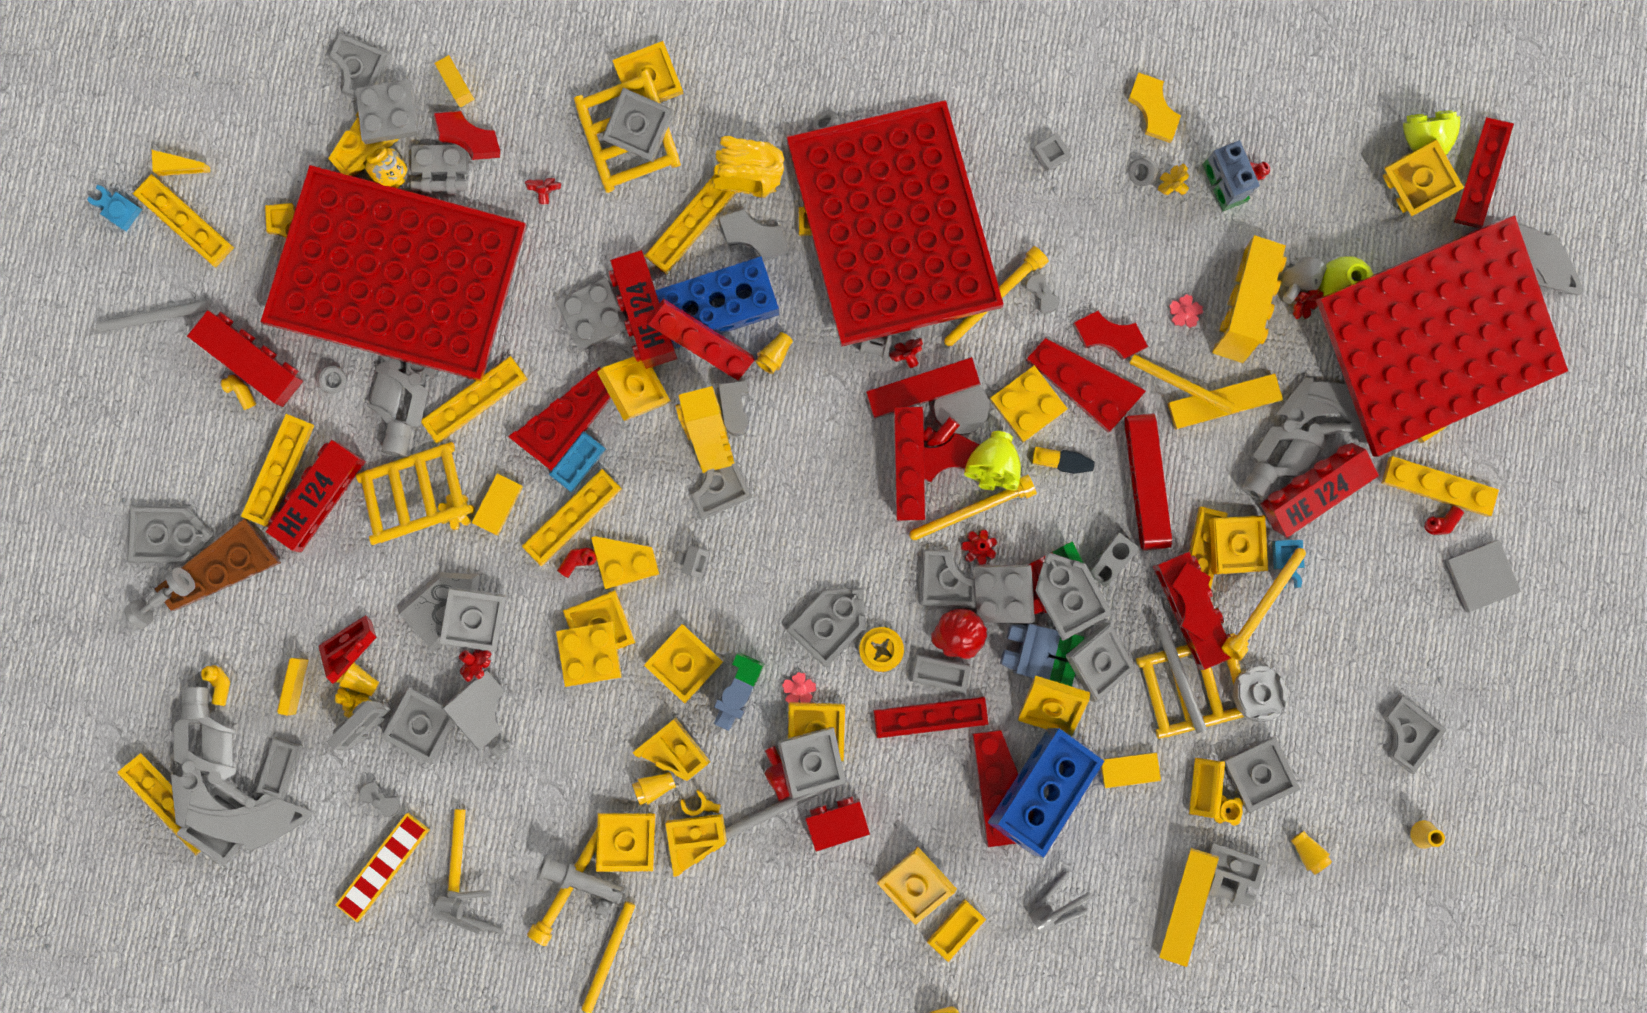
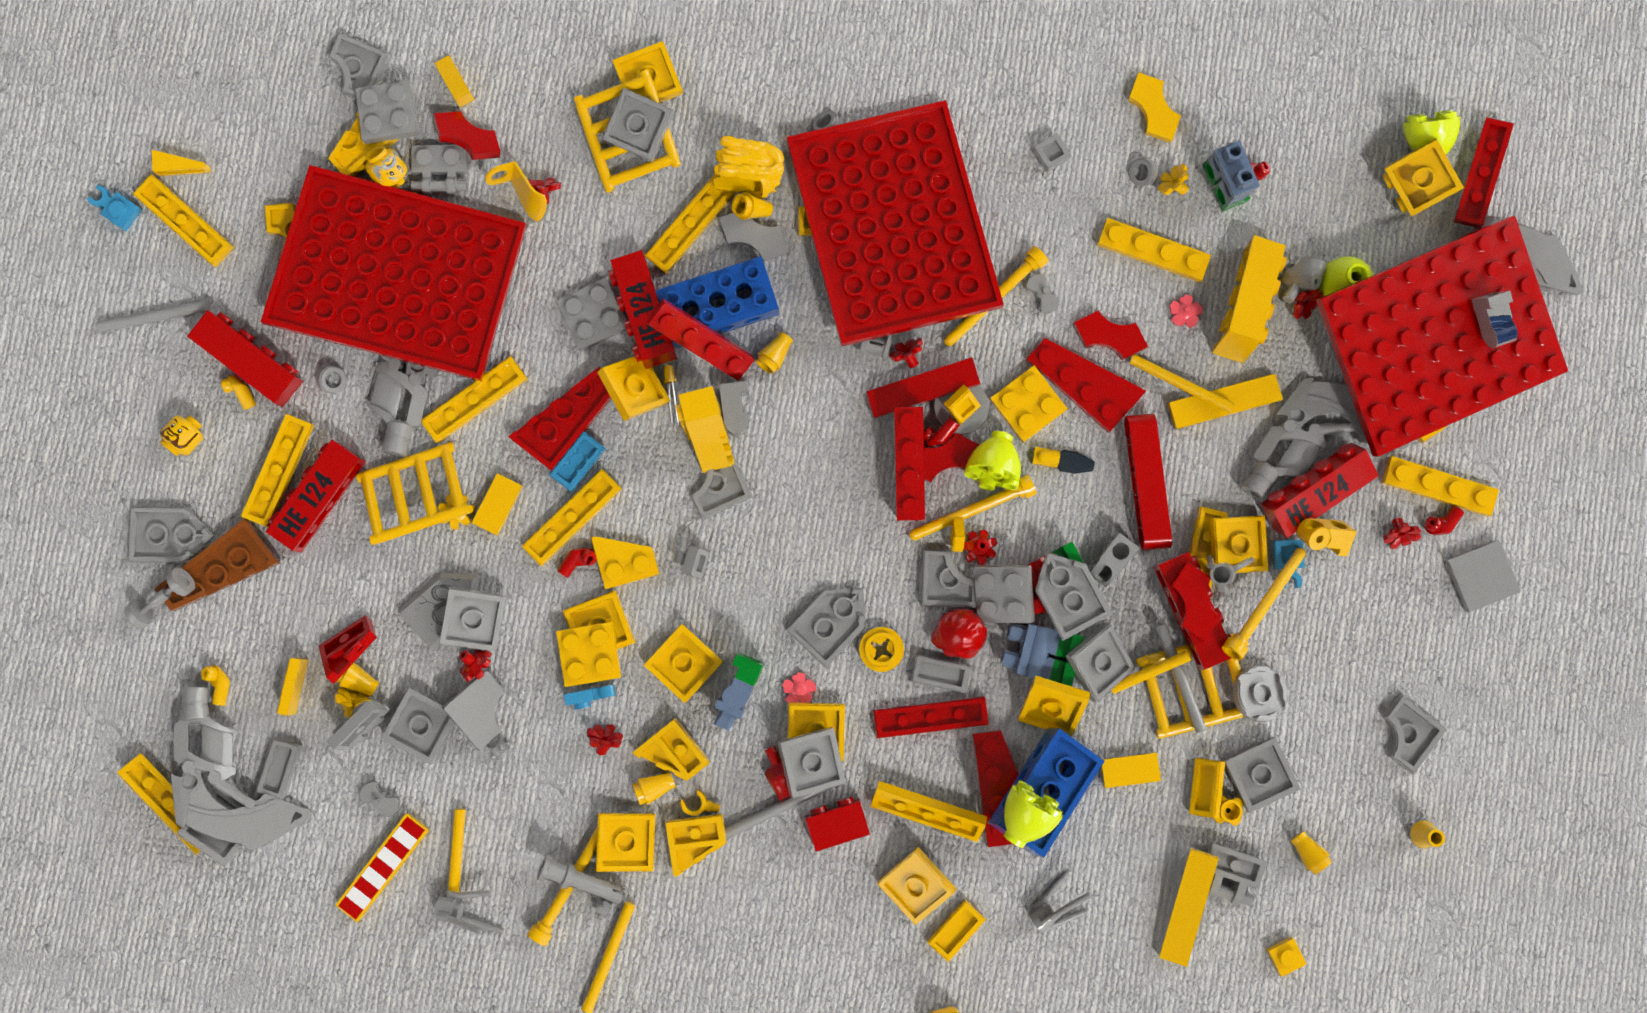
(181, 435): none -> yellow head
(531, 200): none -> yellow piece
(582, 698): none -> dark azure plate
(604, 738): none -> red plant
(670, 379): none -> piece
(750, 206): none -> yellow cone
(928, 811): none -> yellow plate
(957, 535): none -> yellow tile
(962, 404): none -> yellow tile
(1029, 815): none -> neon yellow piece
(1152, 671): none -> yellow piece
(1154, 250): none -> yellow plate
(1224, 573): none -> light grey plant
(1286, 956): none -> yellow plate
(1327, 533): none -> yellow leg
(1401, 534): none -> red plant
(1495, 318): none -> light grey leg

